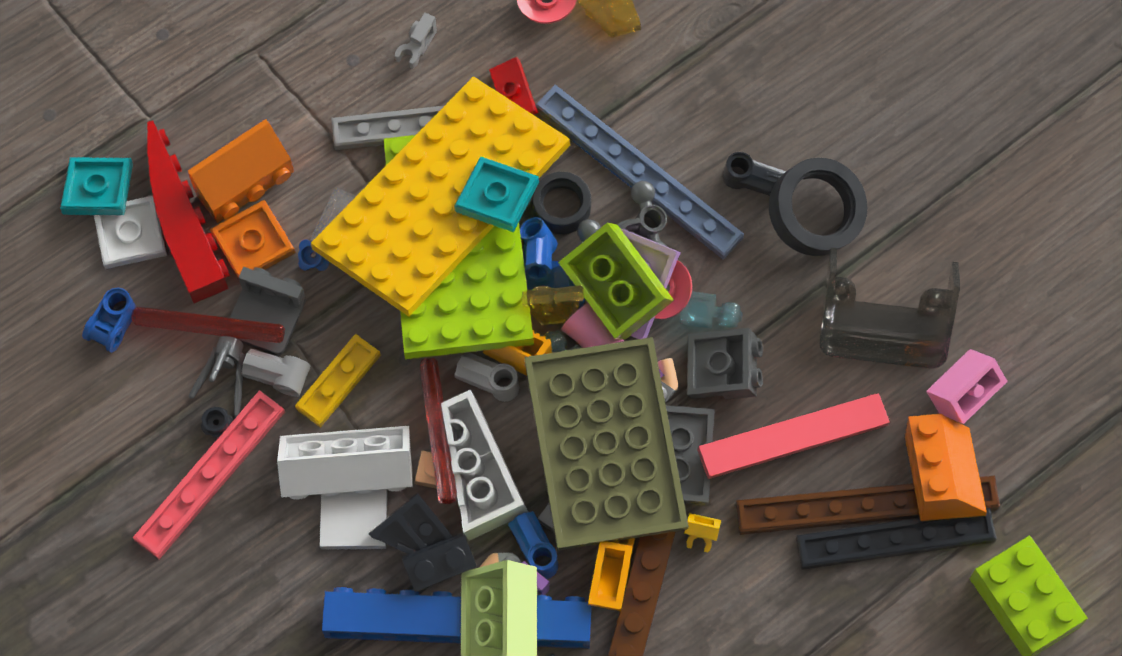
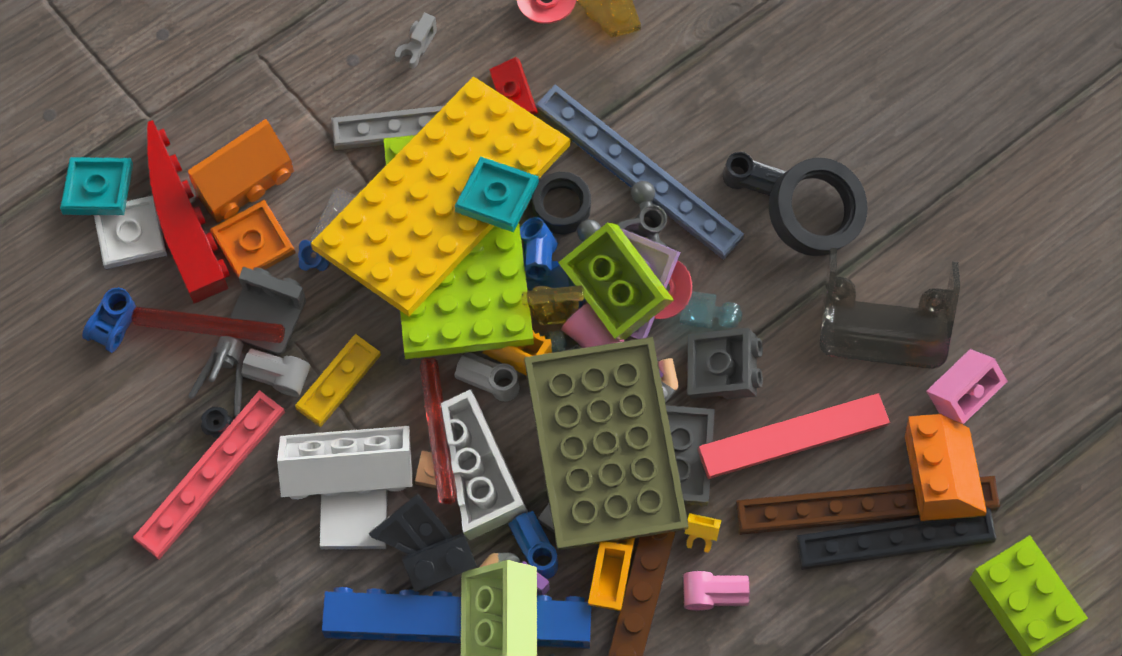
(705, 591): none -> bright pink piece

